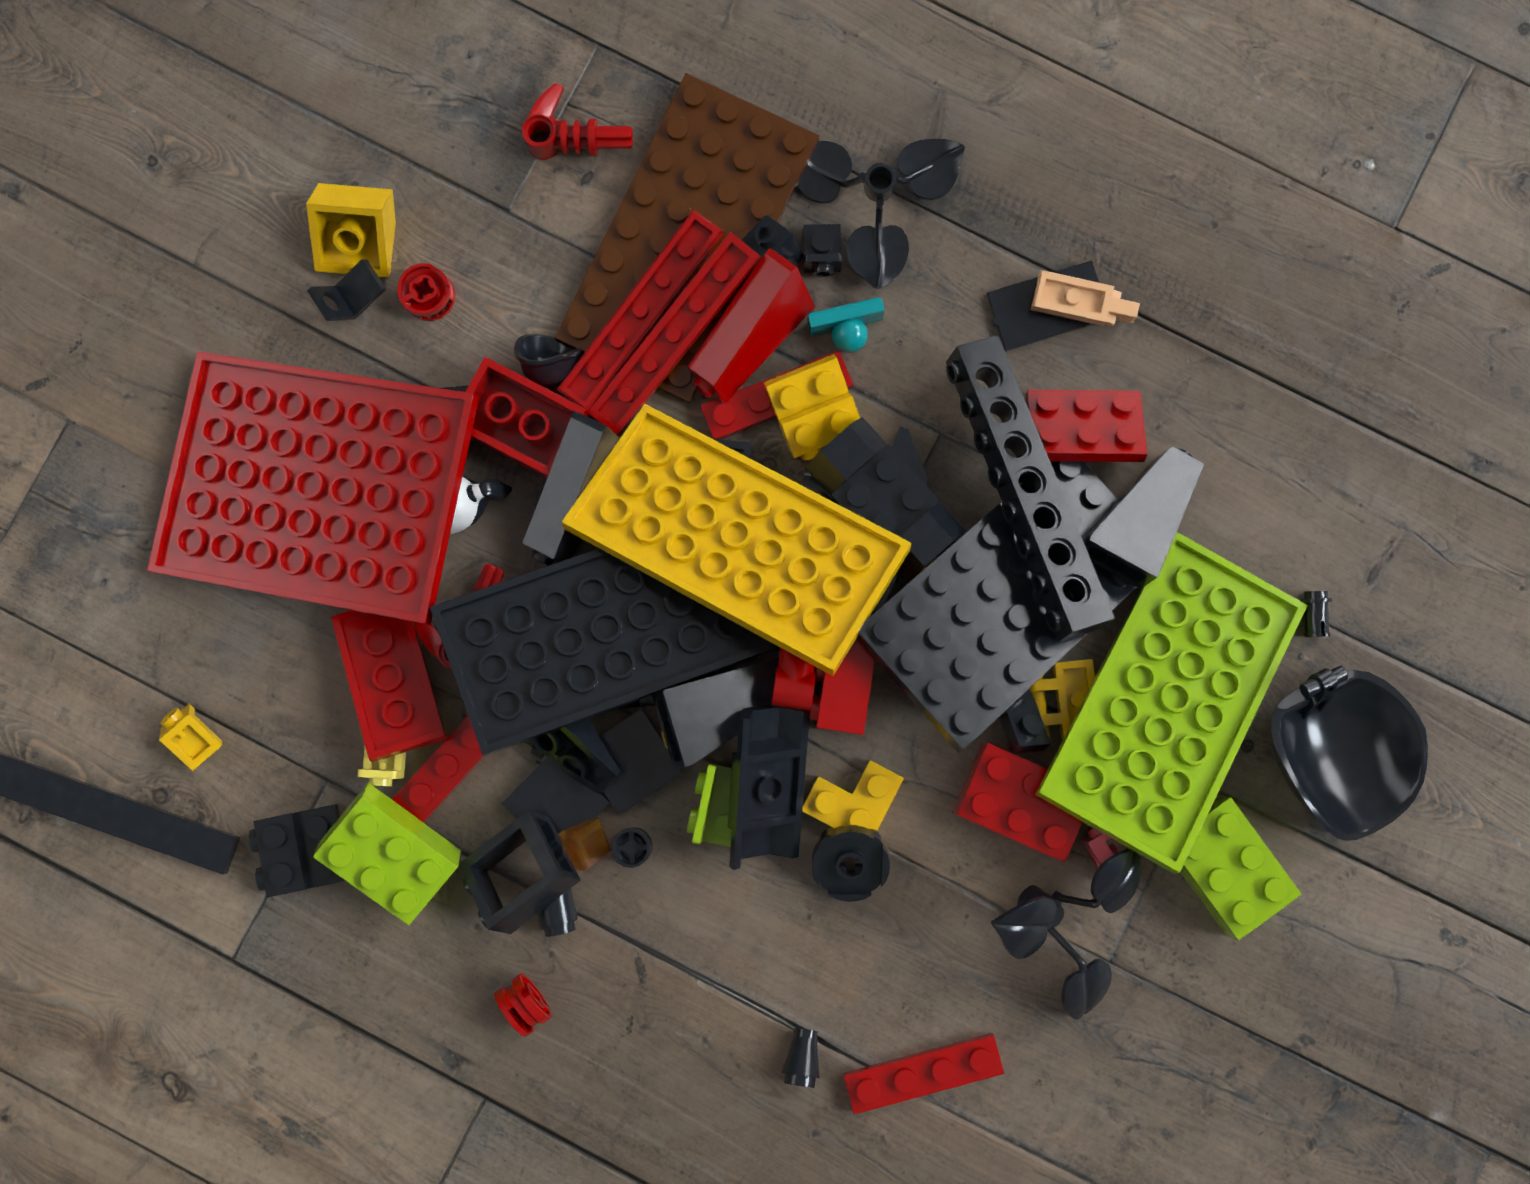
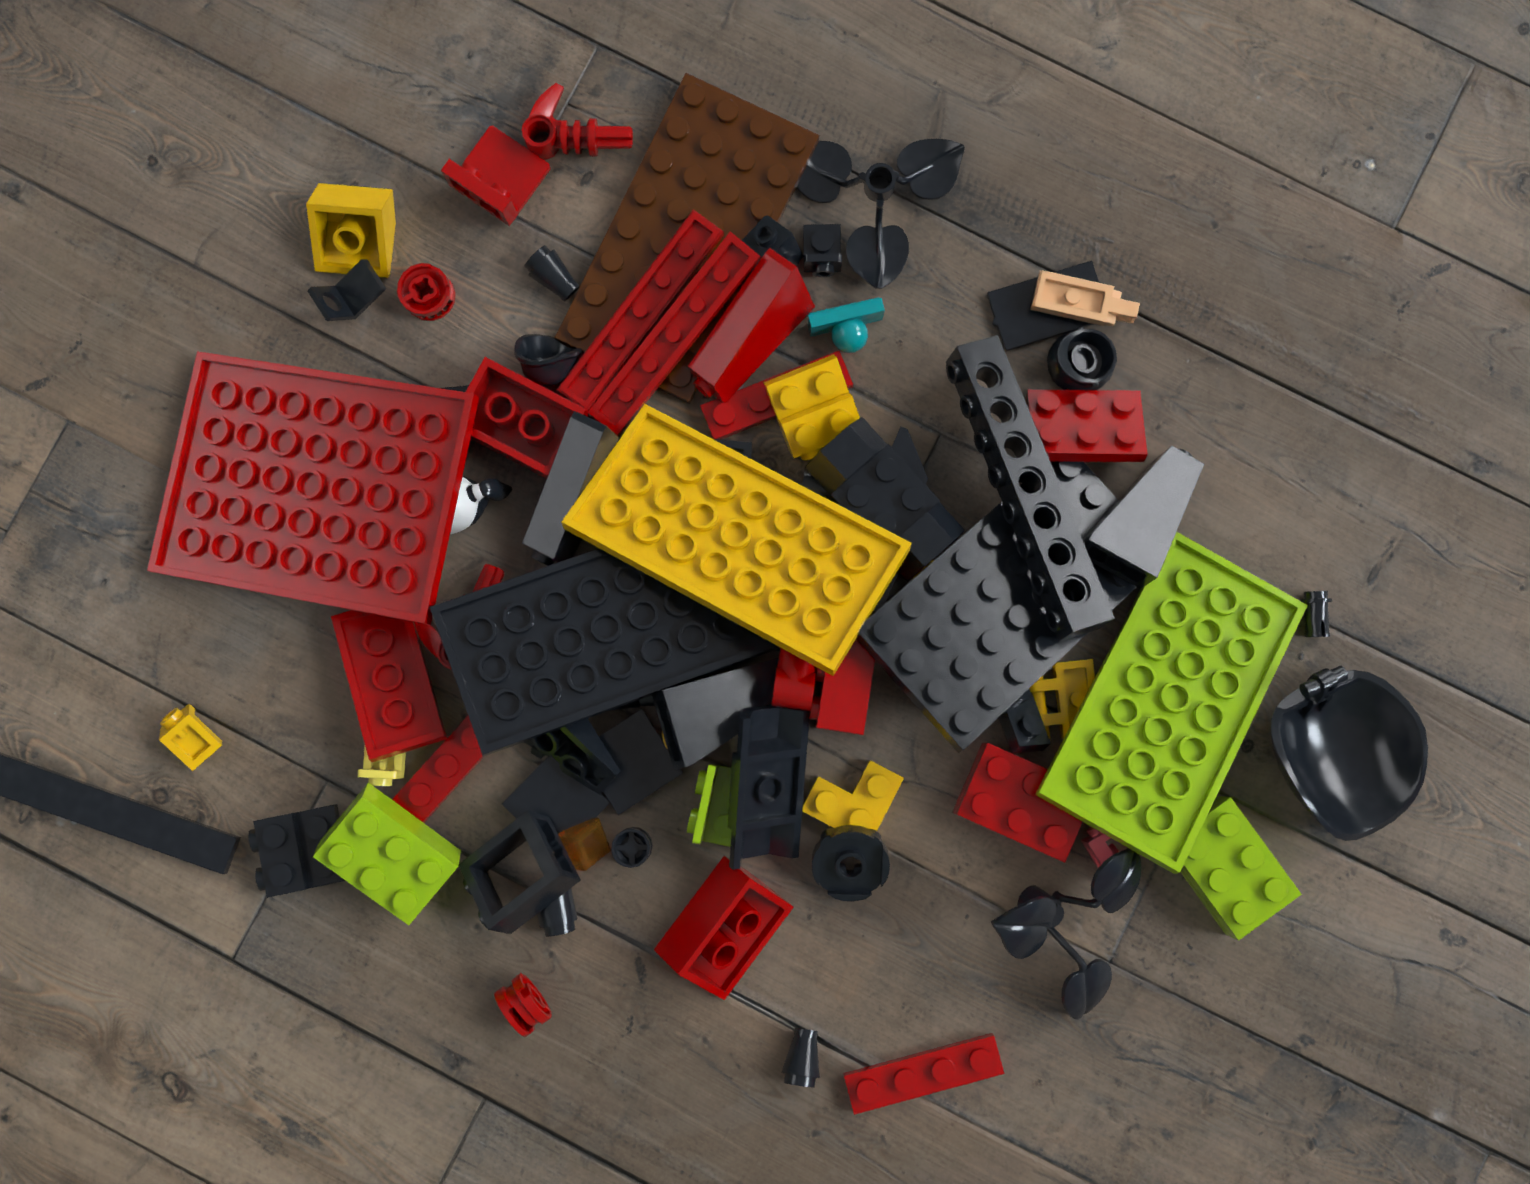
(498, 175): none -> red bracket
(551, 272): none -> black cone
(723, 929): none -> red slope
(1082, 360): none -> black piece

